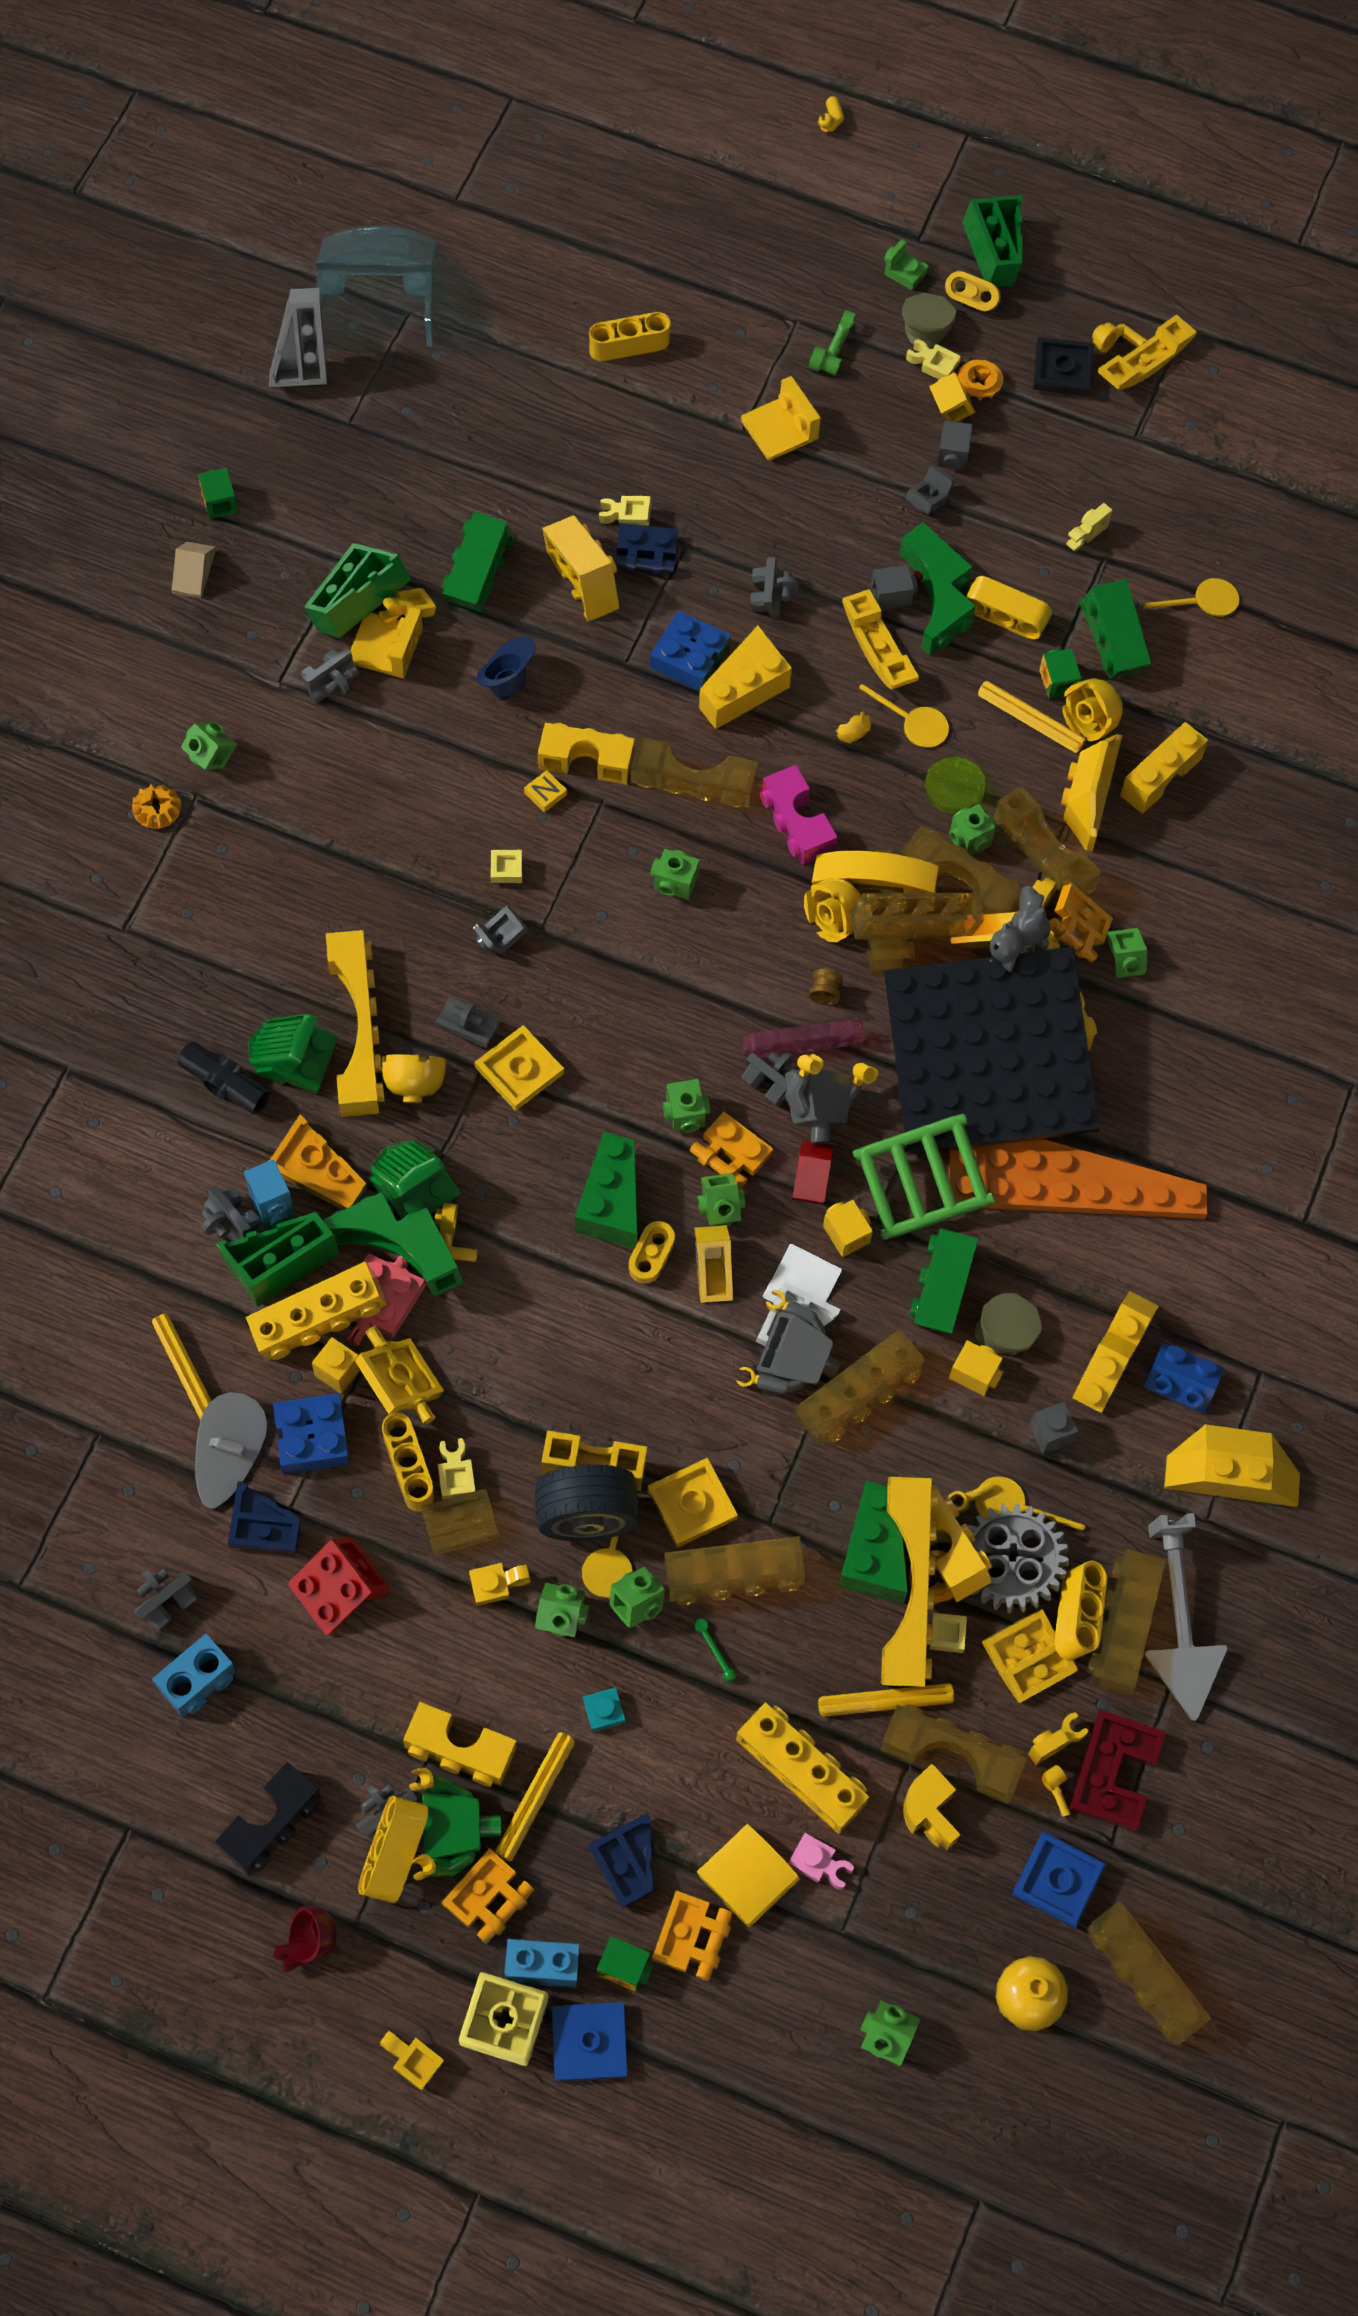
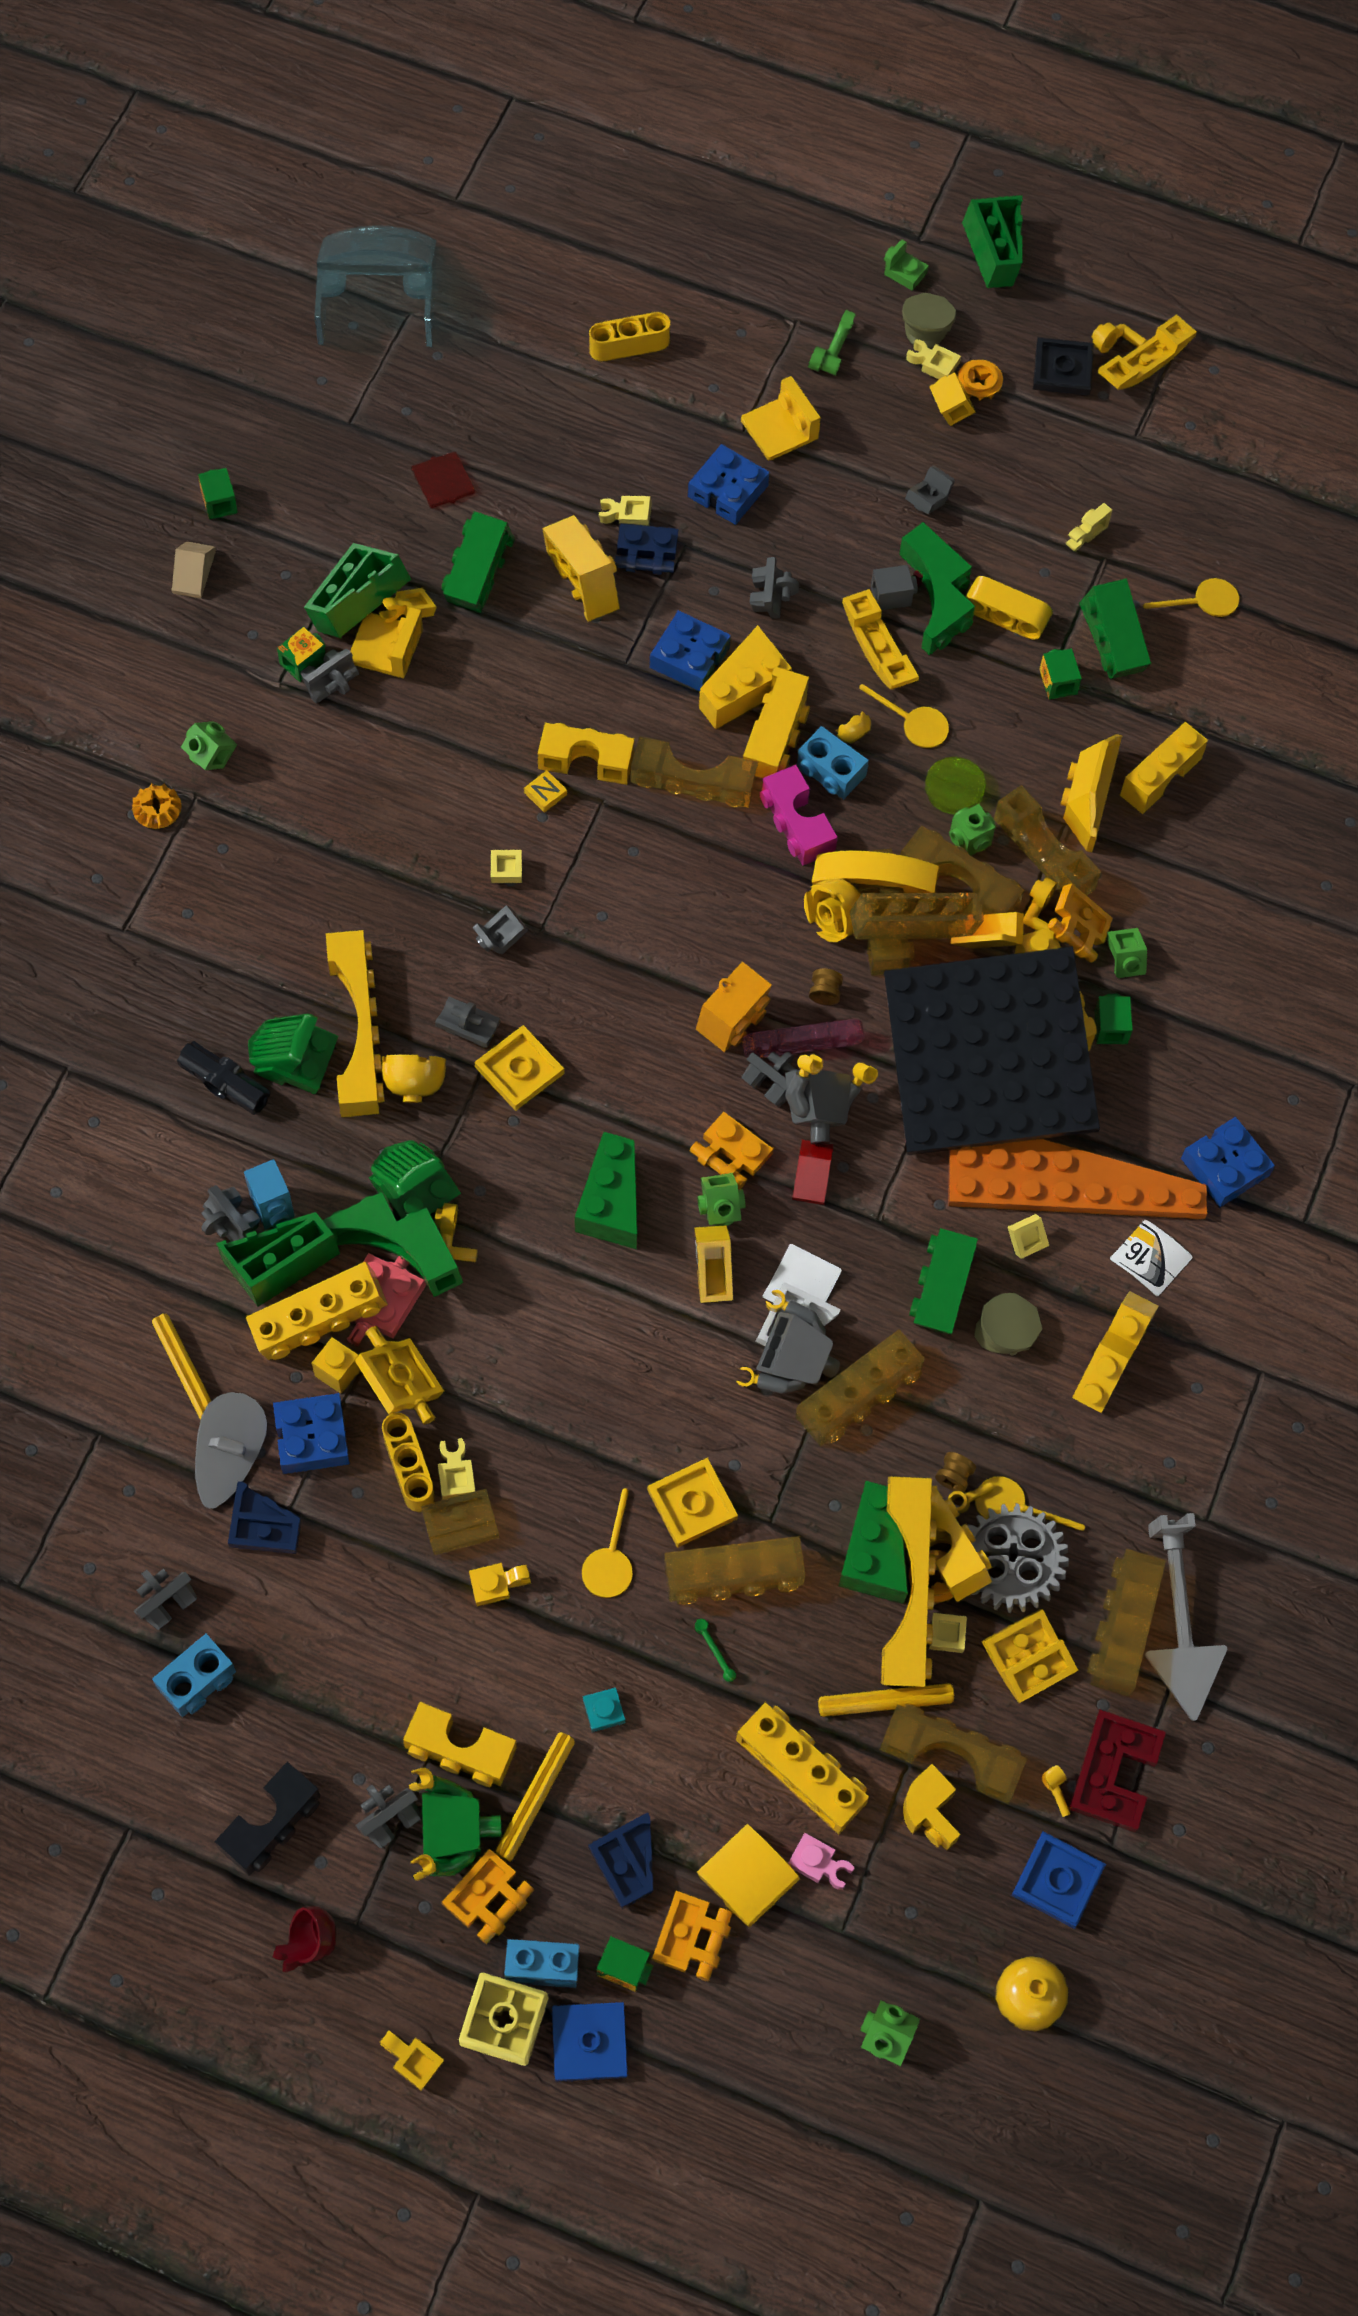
(301, 343): light grey wedge -> none
(301, 651): none -> brick
(315, 1167): light orange wing -> none
(337, 1583): red bracket -> none
(393, 1849): yellow beam -> none
(443, 479): none -> clear red piece
(507, 668): dark blue piece -> none
(561, 1610): bright green brick -> none
(568, 1450): yellow arch -> none
(586, 1503): black wheel -> none
(637, 1597): bright green brick -> none
(650, 1253): yellow plate -> none
(675, 873): bright green brick -> none
(685, 1106): bright green brick -> none
(728, 484): none -> blue piece
(734, 1007): none -> light orange brick
(778, 722): none -> yellow wedge
(833, 117): yellow arm -> none
(837, 758): none -> dark azure brick
(848, 1227): yellow brick -> none
(951, 1207): bright green bar -> none
(954, 445): dark grey brick -> none
(955, 1472): none -> pearl gold wheel
(973, 291): yellow plate -> none
(977, 1368): yellow brick -> none
(1026, 929): dark grey animal -> none
(1028, 1236): none -> light yellow plate
(1031, 716): yellow axle -> none
(1050, 1744): yellow plate -> none
(1053, 1428): dark grey brick -> none
(1081, 1610): yellow beam -> none
(1092, 708): yellow cylinder -> none
(1113, 1019): none -> green brick
(1148, 1974): clear yellow brick -> none
(1152, 1257): none -> sticker
(1184, 1377): blue bracket -> none
(1227, 1162): none -> blue piece
(1233, 1466): yellow wedge -> none

